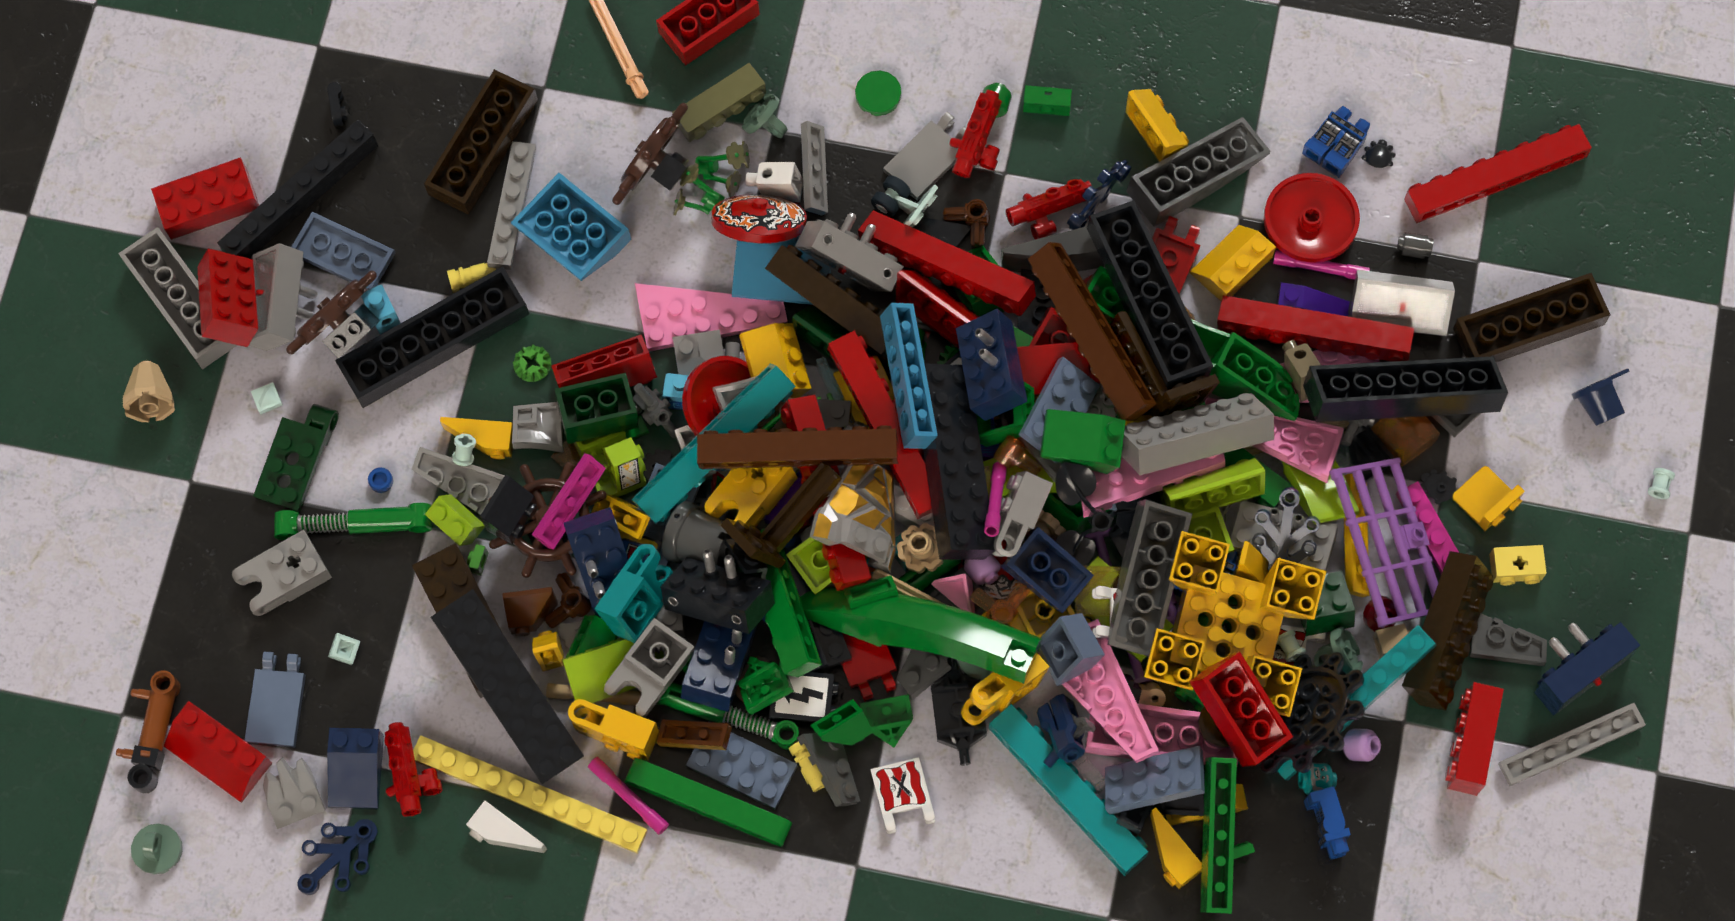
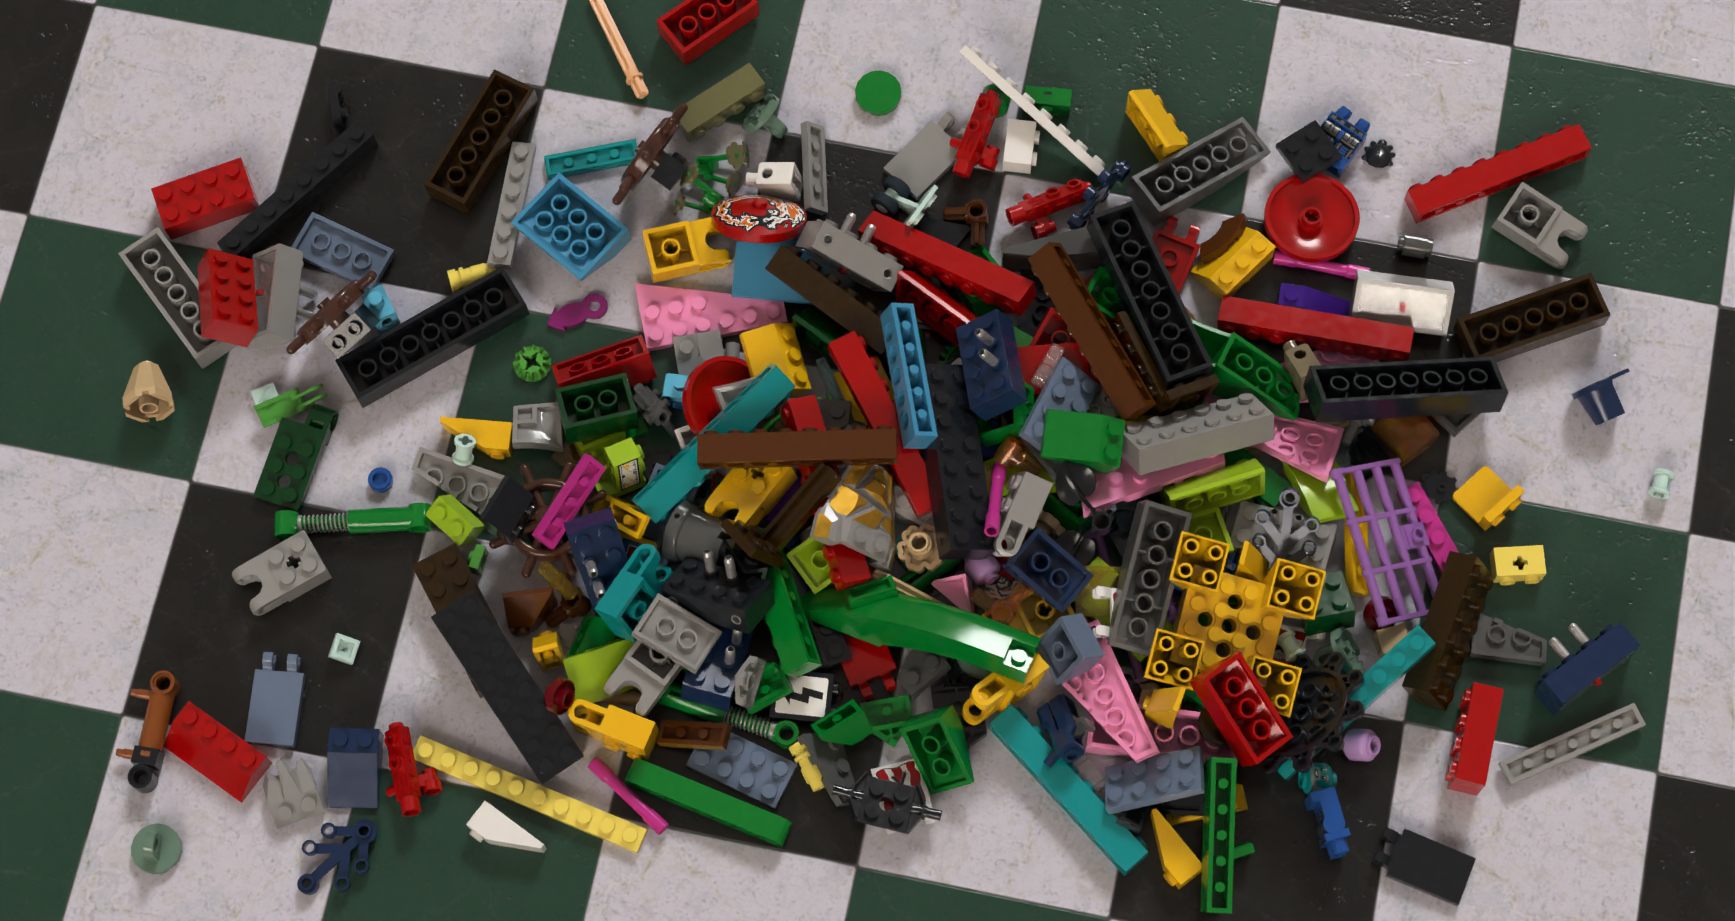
(286, 405): none -> bright green arm
(557, 580): none -> clear yellow axle
(559, 696): none -> dark red plate
(577, 312): none -> magenta brick
(590, 159): none -> teal tile
(676, 633): none -> light grey tile
(689, 248): none -> yellow brick
(748, 681): none -> light grey plate
(906, 800): none -> black plate
(939, 748): none -> green slope
(1020, 145): none -> white brick
(1026, 102): none -> white plate
(1047, 365): none -> clear beam
(1163, 705): none -> yellow slope
(1219, 243): none -> reddish brown tile
(1308, 152): none -> black plate
(1425, 865): none -> black tile
(1543, 228): none -> light grey brick

